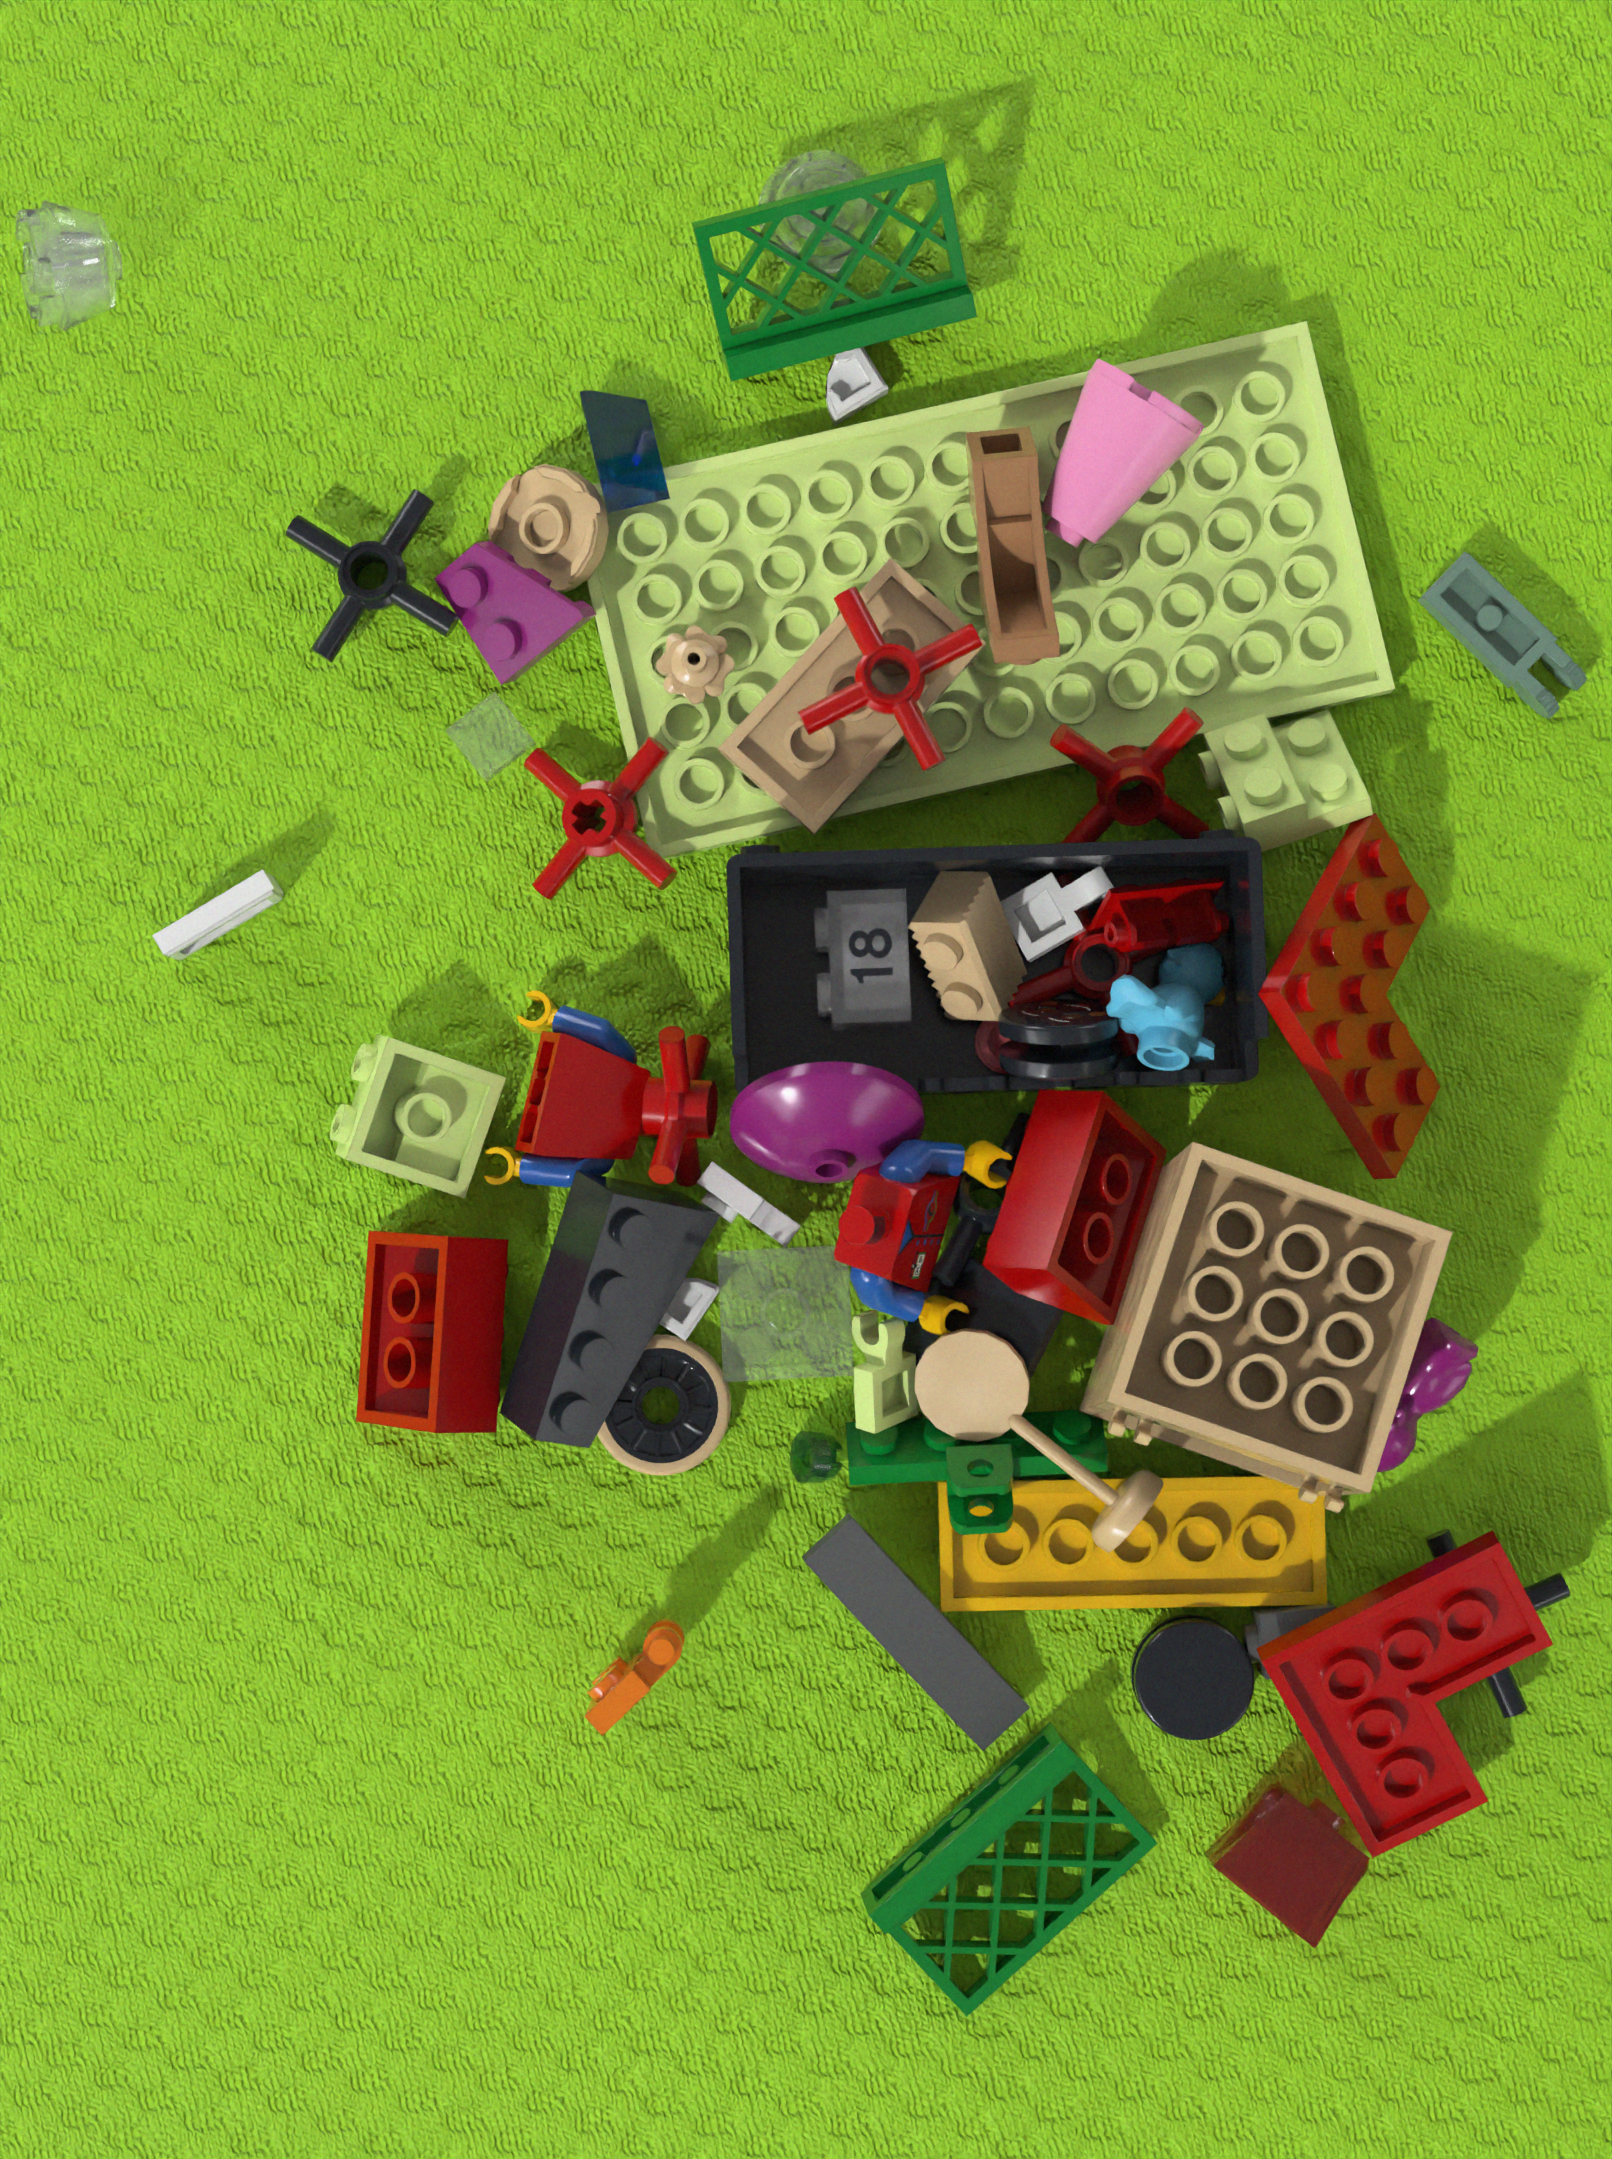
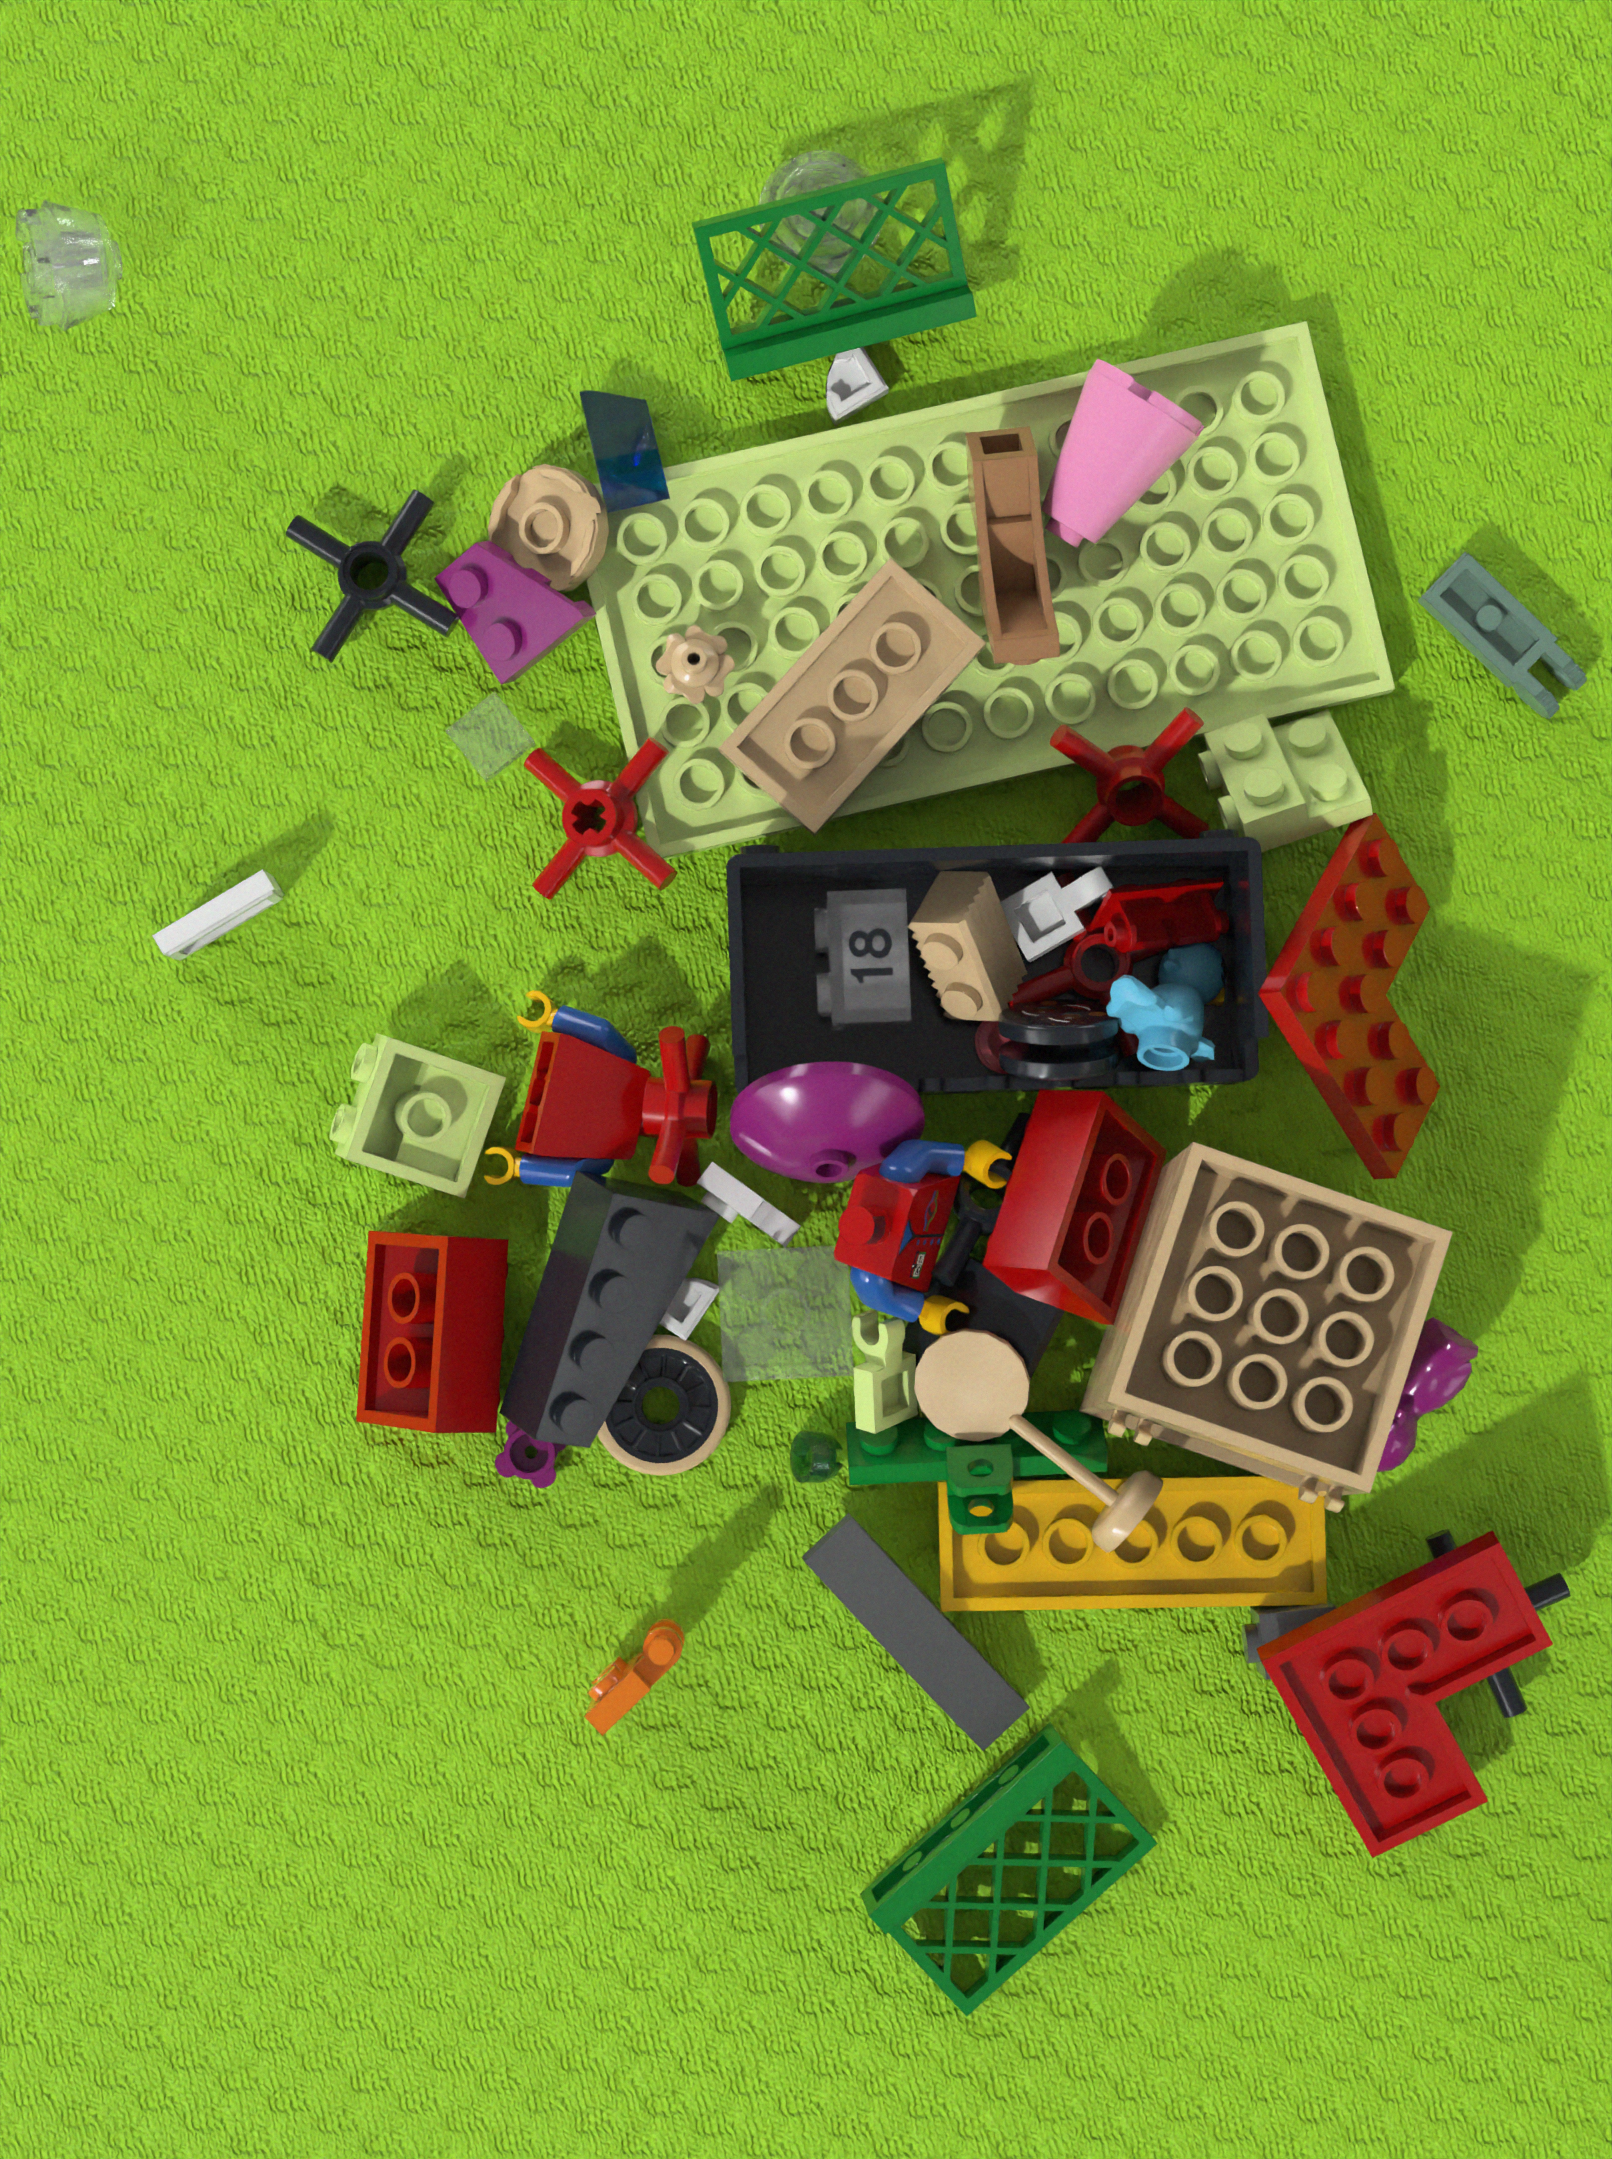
(515, 1462): none -> magenta plate
(876, 654): red bar -> none
(1192, 1677): black head -> none
(1291, 1859): clear red torso -> none

